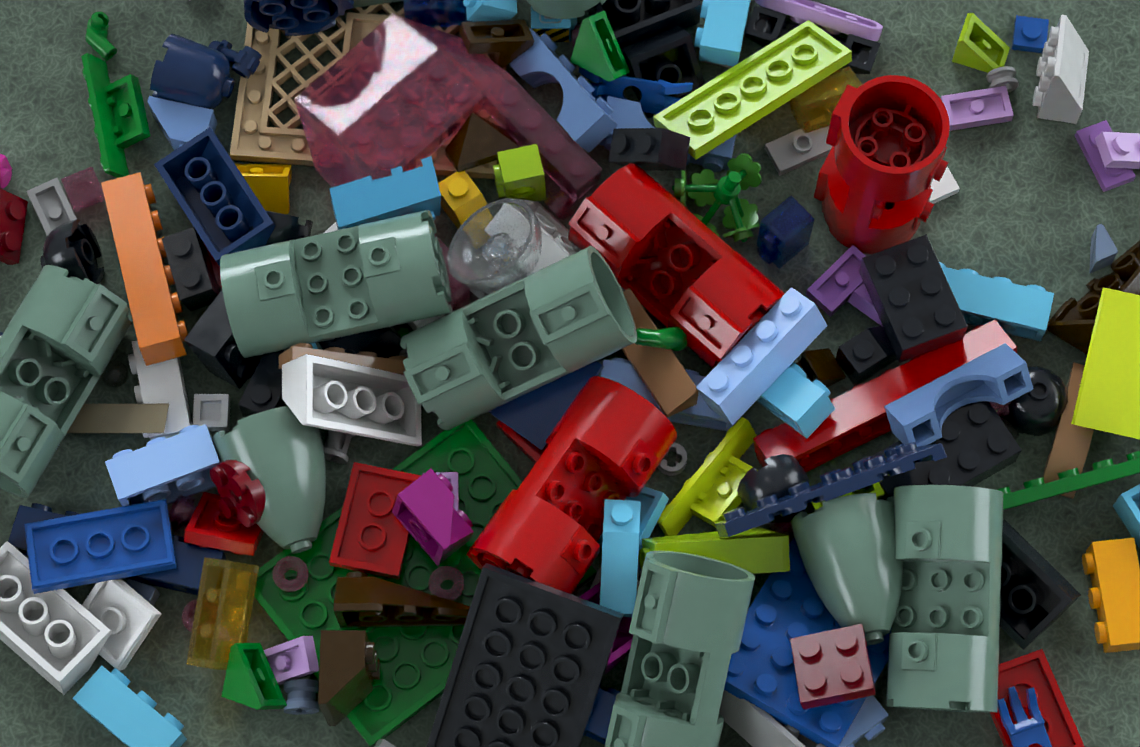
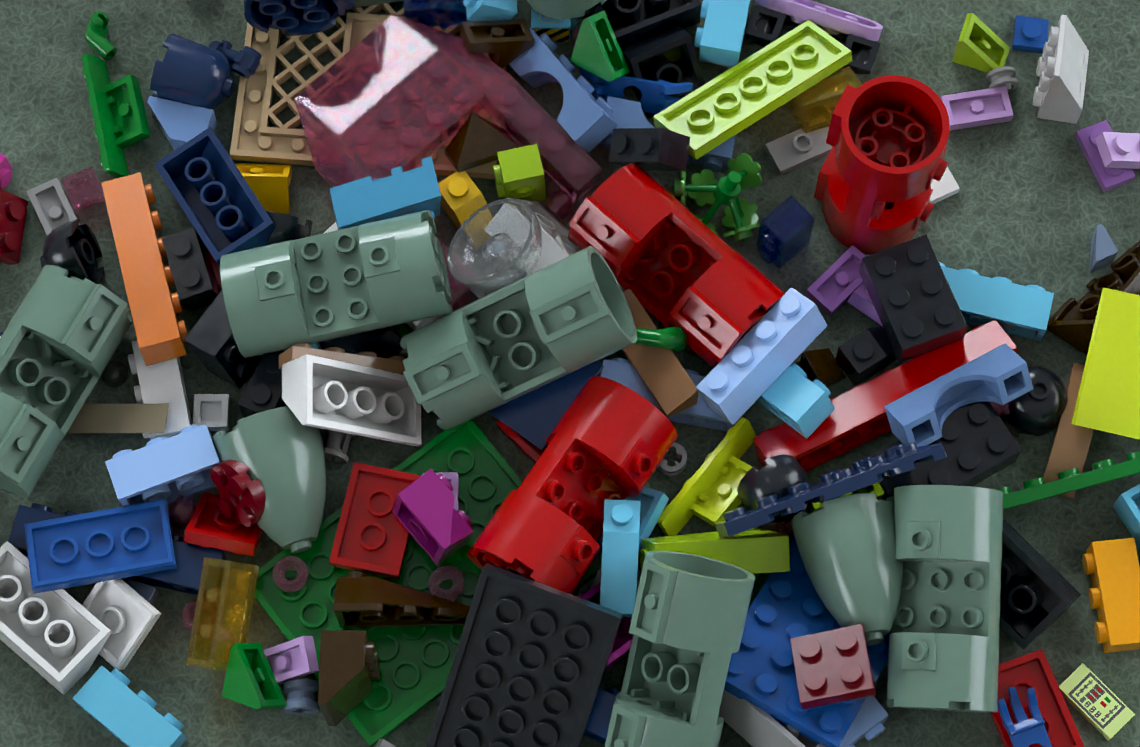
(1095, 702): none -> yellowish green tile

